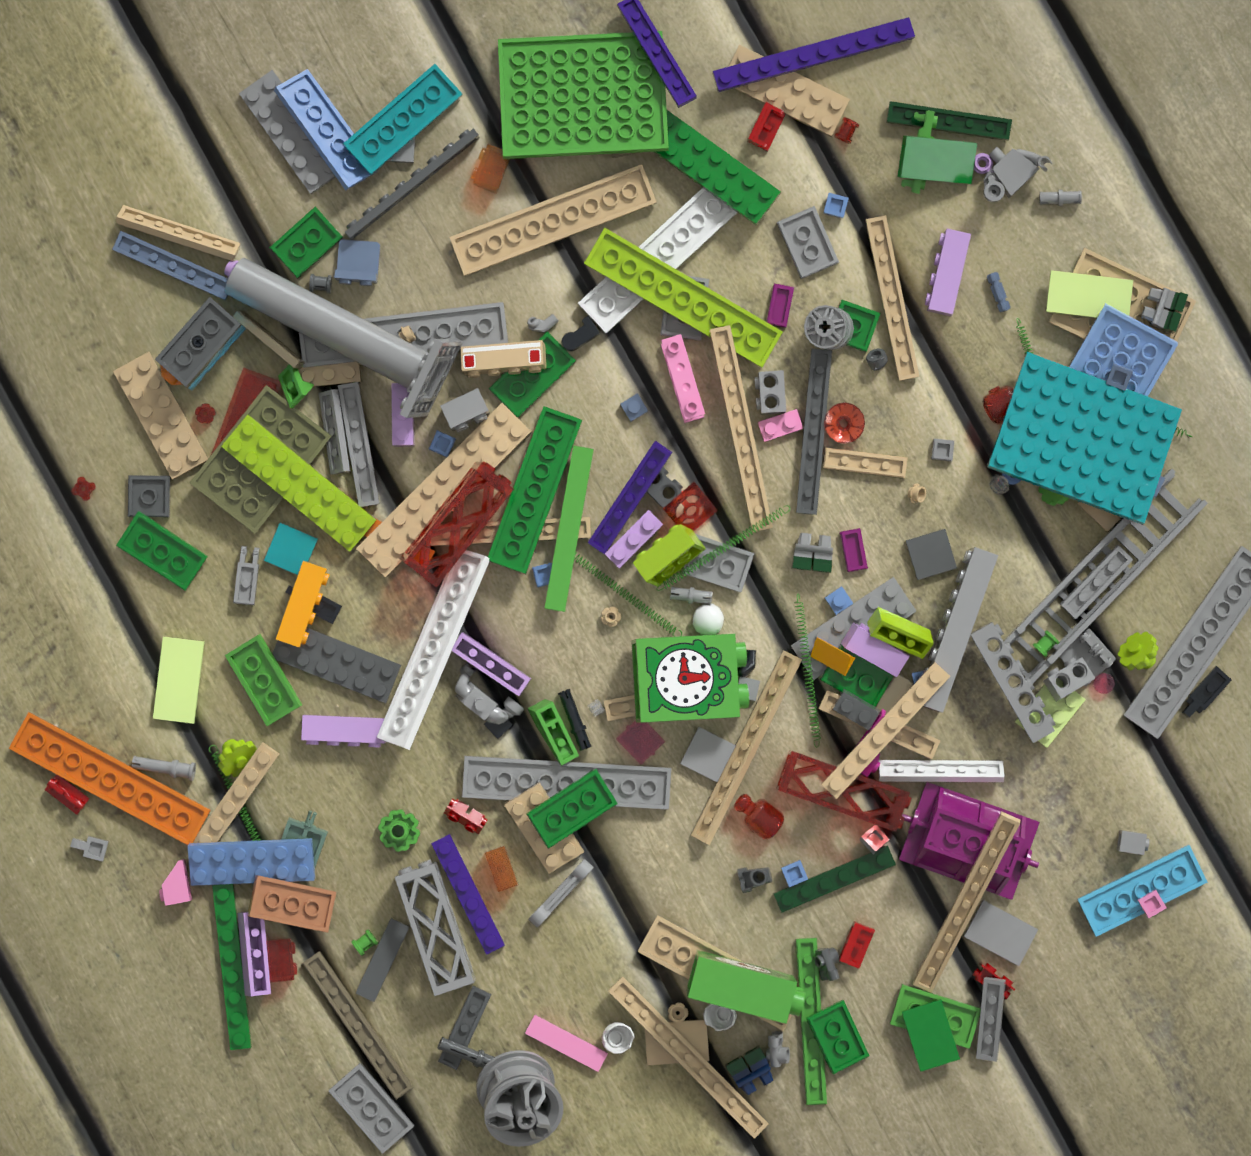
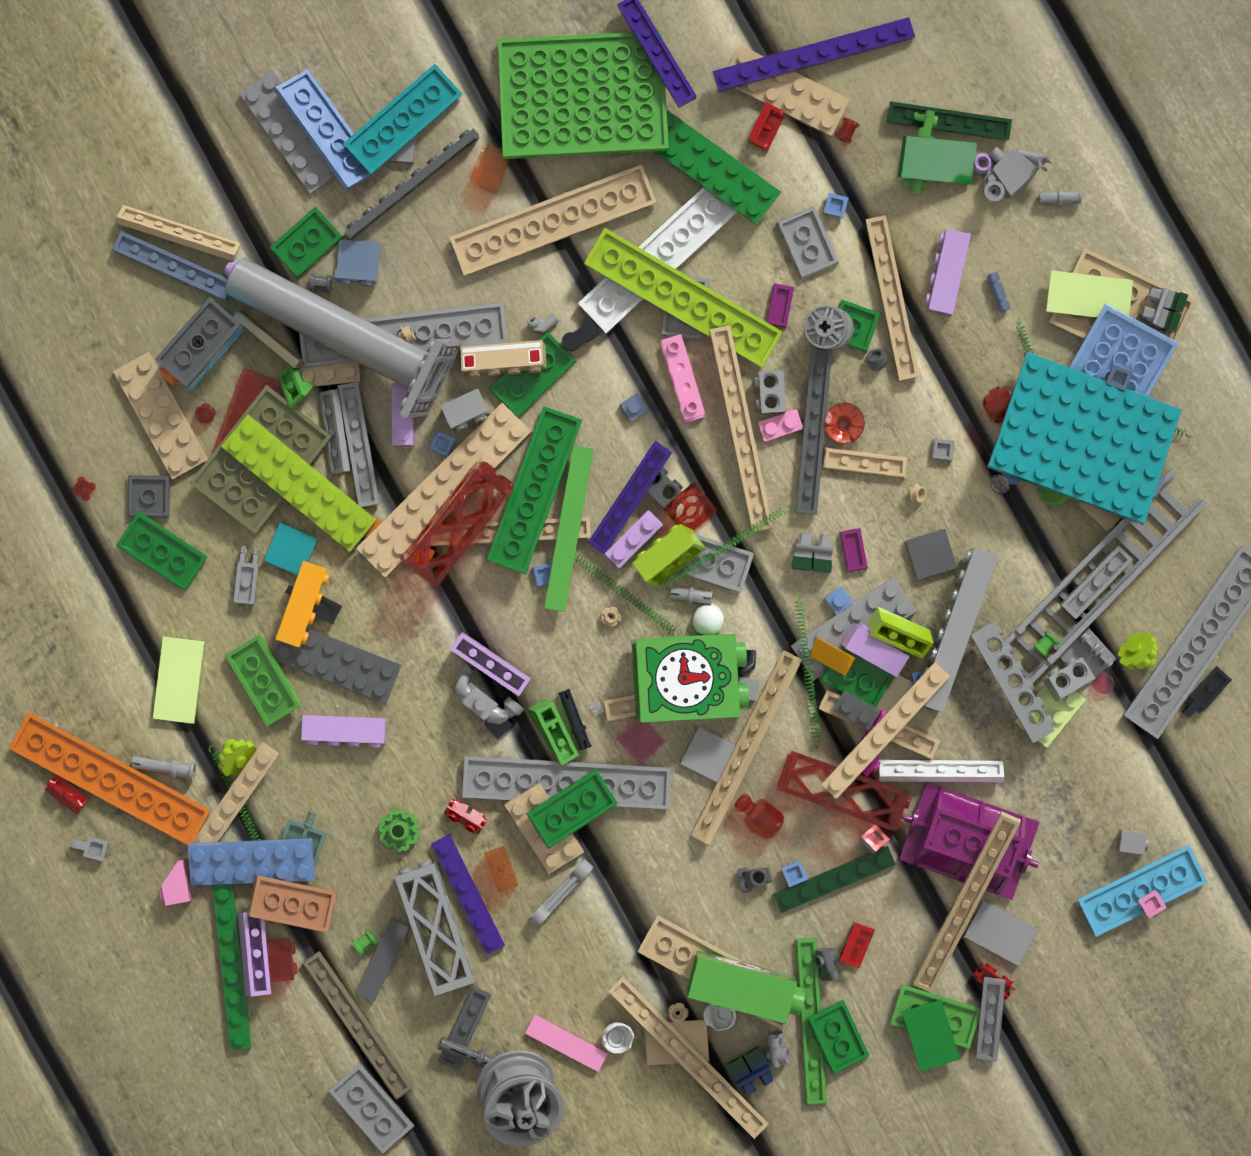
(433, 650): white plate -> none

